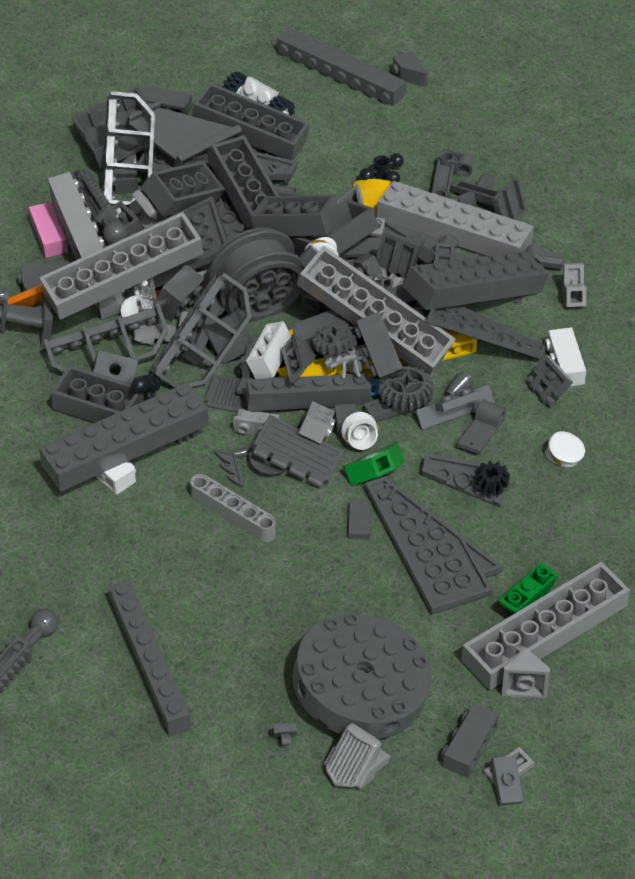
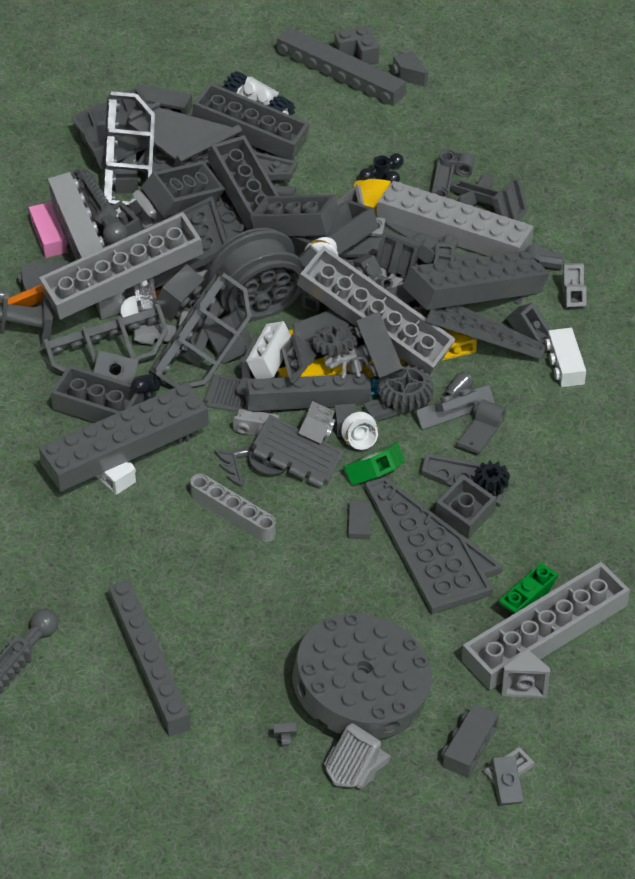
(358, 43): none -> dark grey brick
(465, 506): none -> dark grey brick
(529, 322): none -> dark grey slope
(553, 376): dark grey plate -> none
(565, 449): white piece -> none

